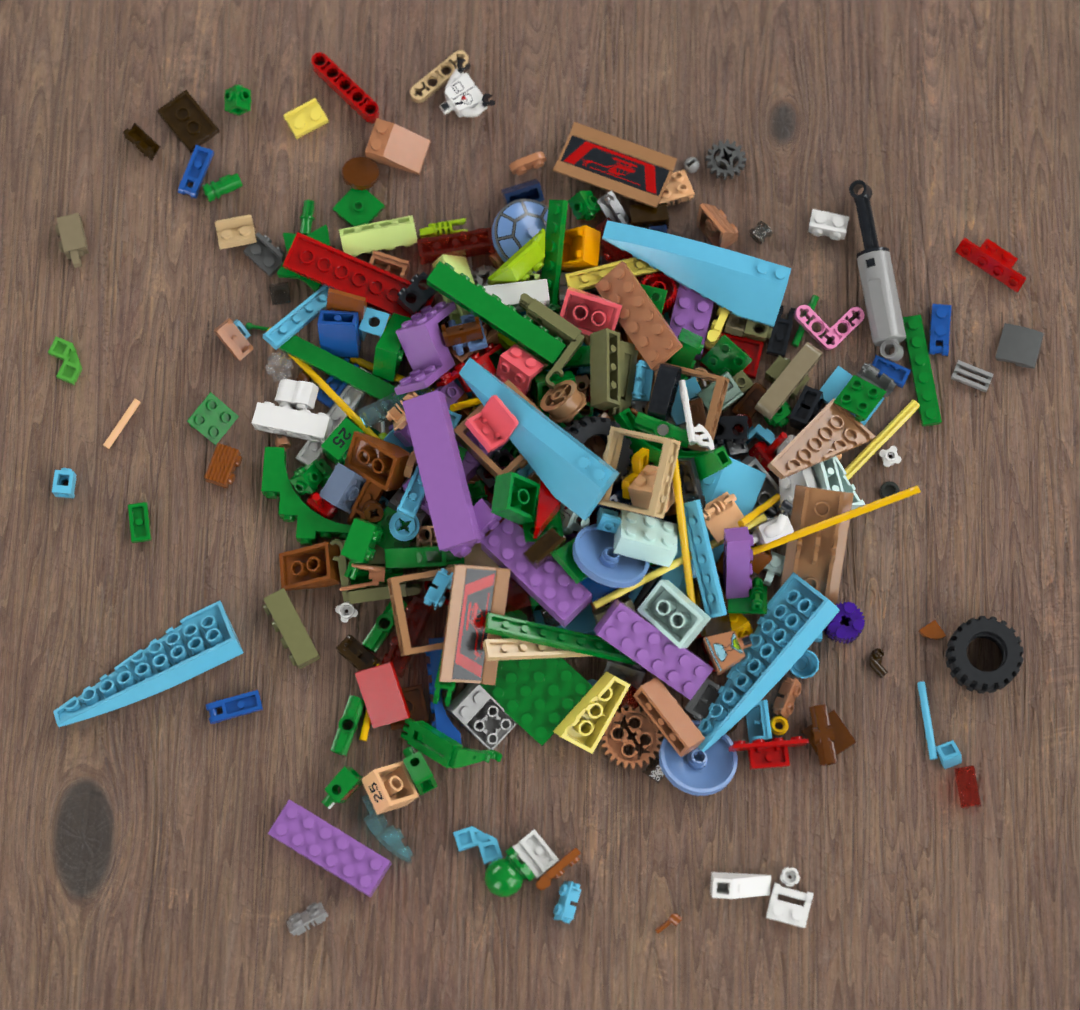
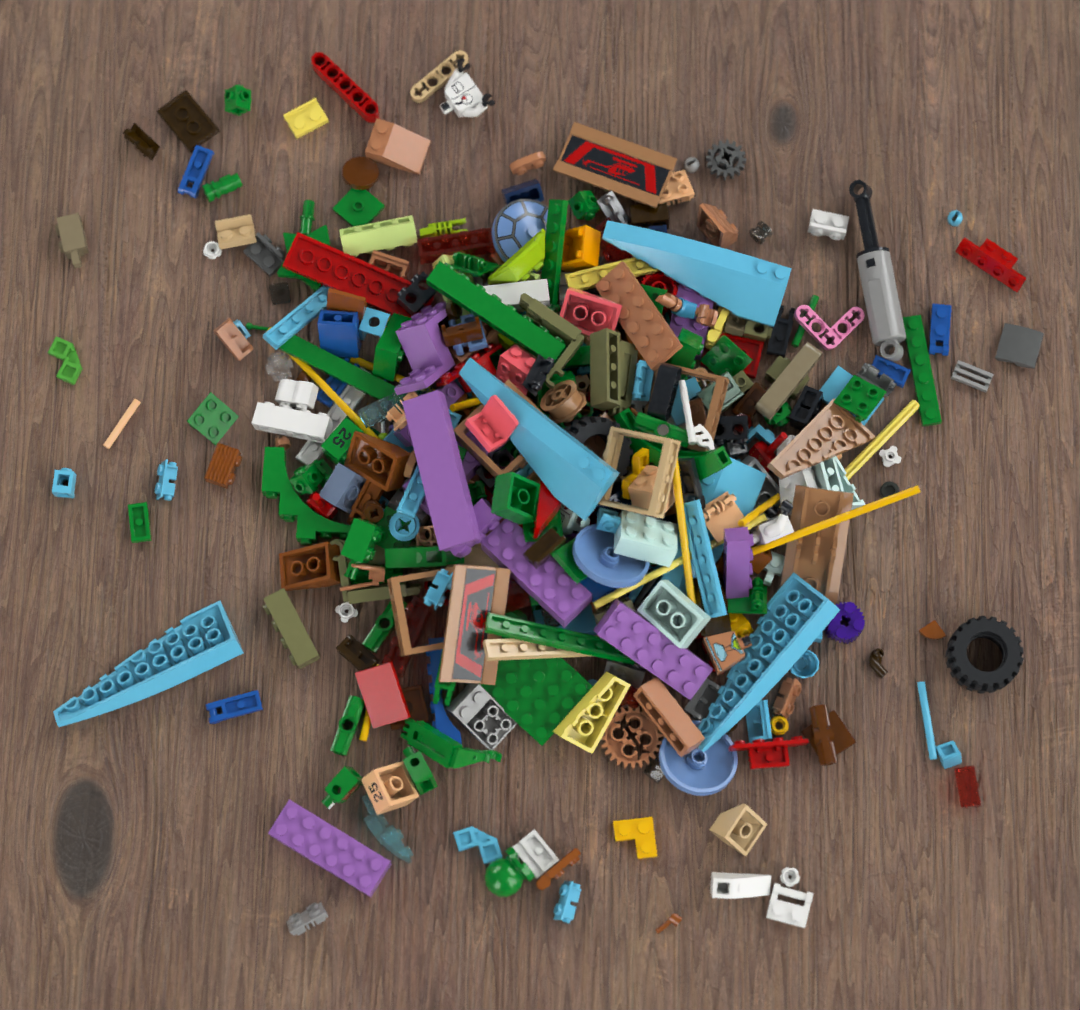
(166, 472): none -> medium azure hinge
(209, 246): none -> white plate
(453, 310): none -> dark brown tile
(472, 264): none -> green hinge
(537, 374): none -> black hinge
(639, 830): none -> yellow plate
(687, 309): none -> nougat piece
(739, 828): none -> tan slope
(958, 220): none -> medium azure hinge

